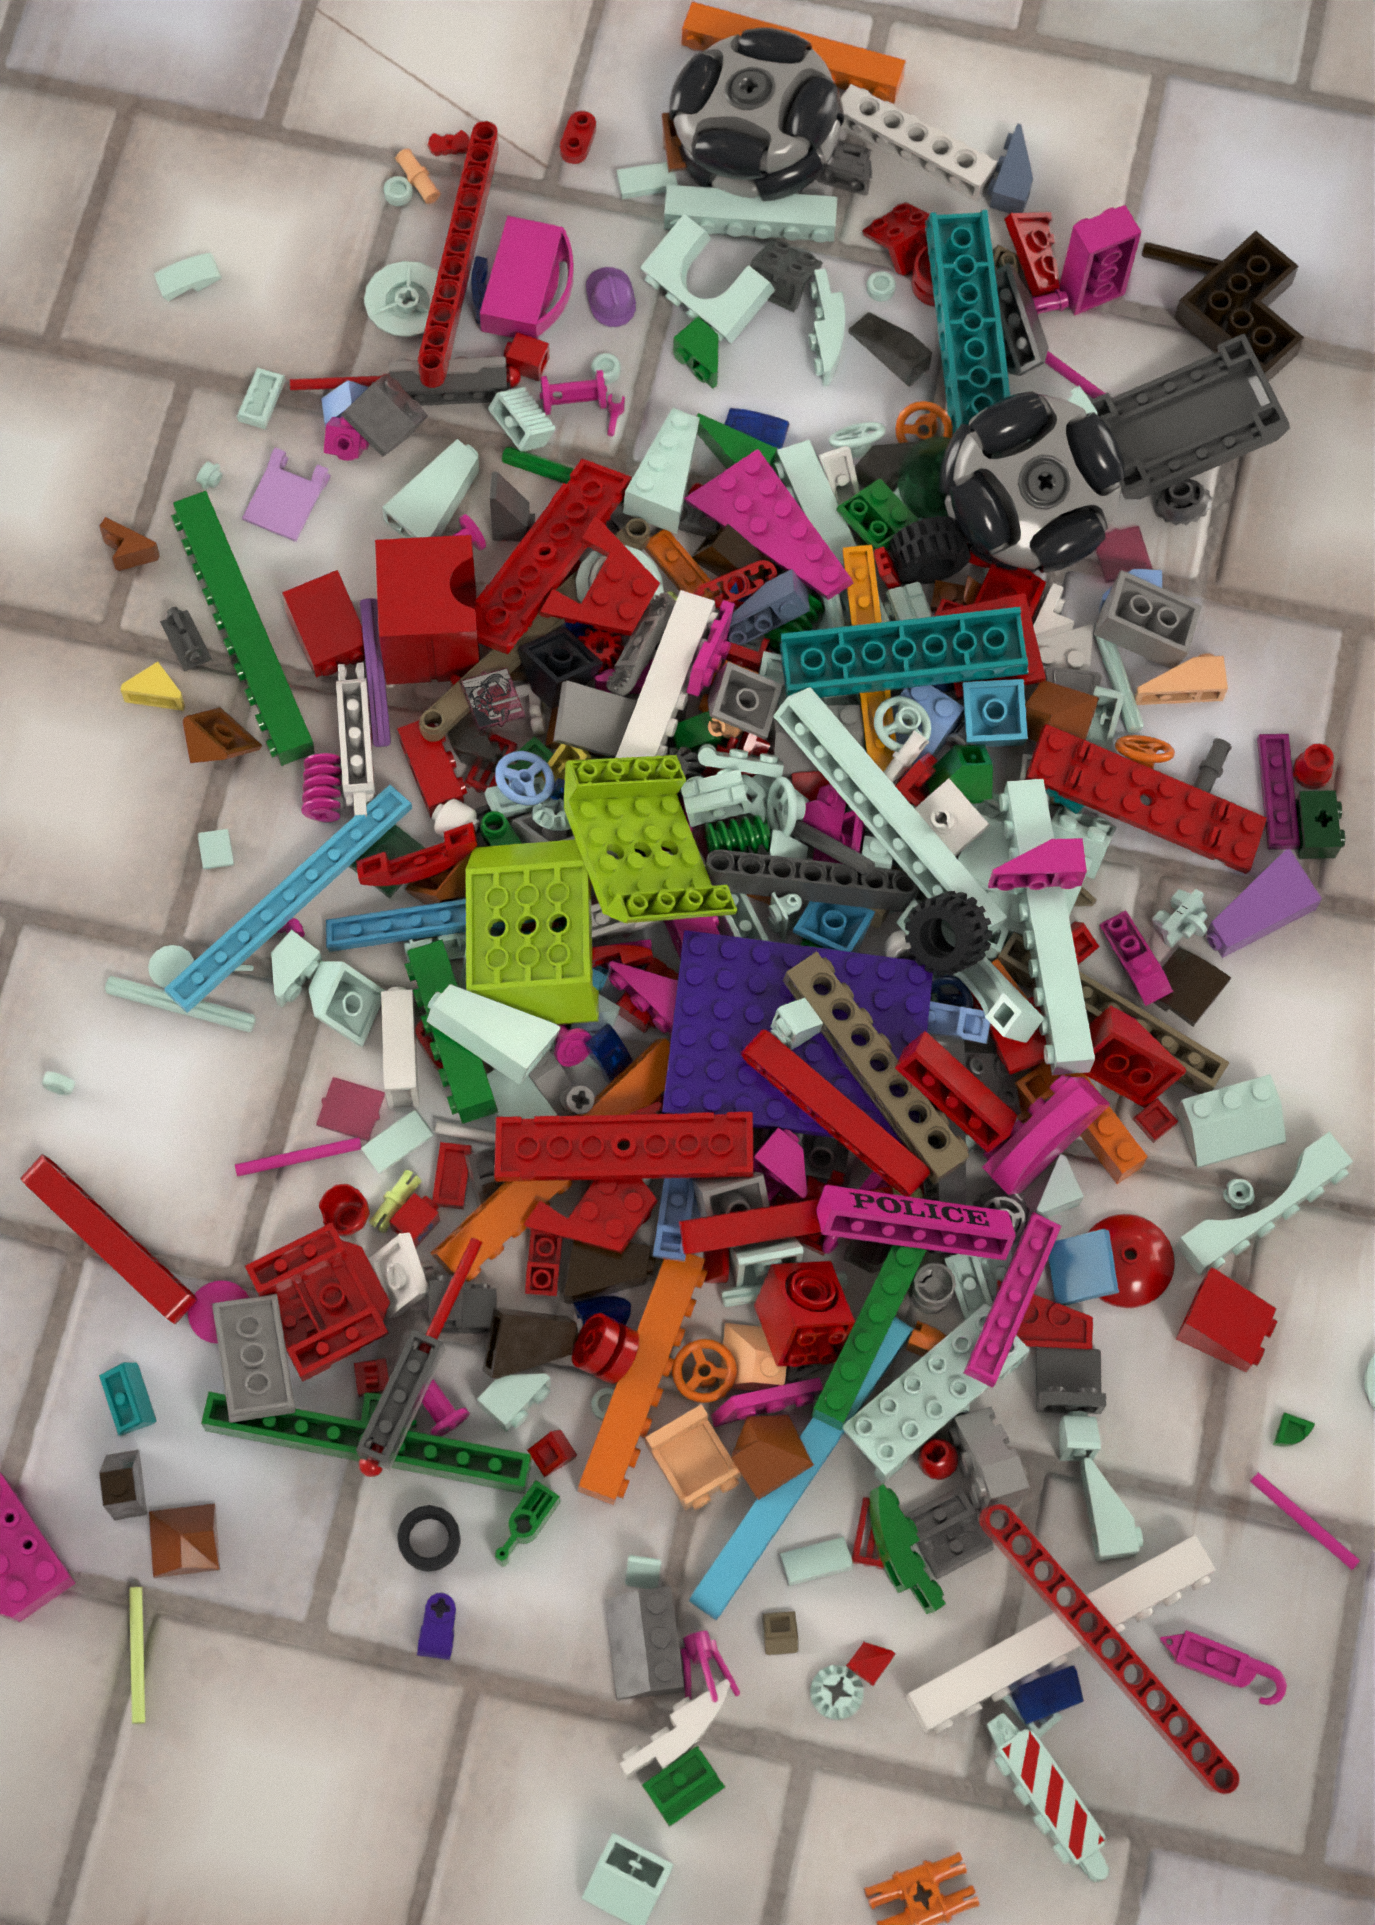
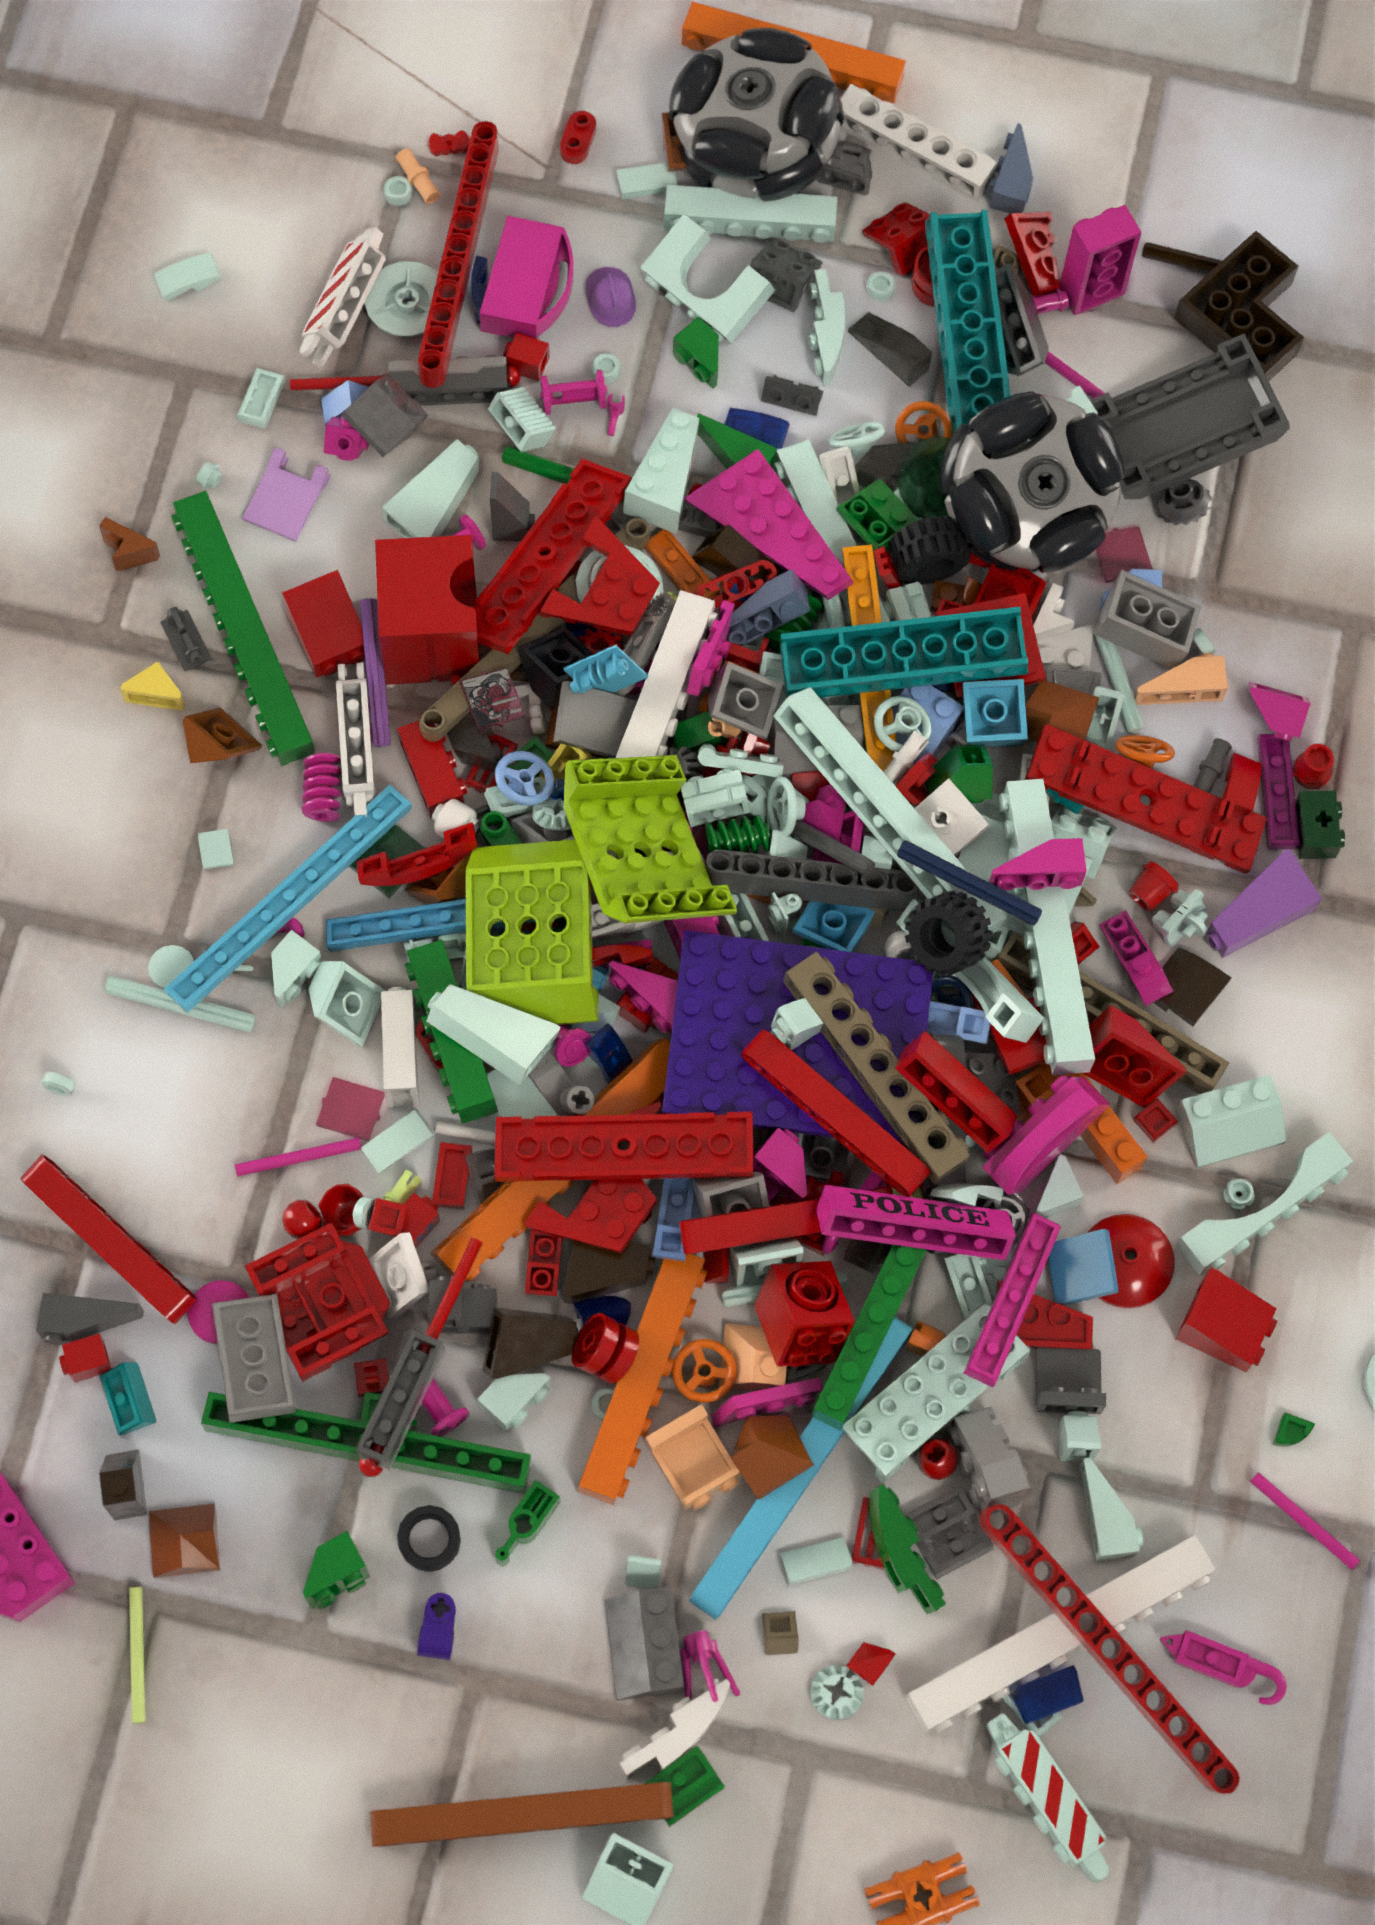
(76, 1317): none -> dark grey slope
(85, 1358): none -> red brick
(301, 1218): none -> red piece
(334, 1570): none -> green slope
(343, 296): none -> white hinge
(362, 1212): none -> light aqua tile
(387, 1217): none -> red plate
(521, 1814): none -> dark orange beam
(552, 1452): red slope -> none
(605, 671): none -> medium azure hinge
(791, 396): none -> dark grey hinge
(932, 1288): light grey wheel -> none
(967, 1193): none -> light aqua slope
(969, 883): none -> dark blue axle
(1152, 886): none -> red piece
(1203, 642): none -> light aqua tile
(1242, 782): none -> red slope
(1281, 710): none -> dark pink slope

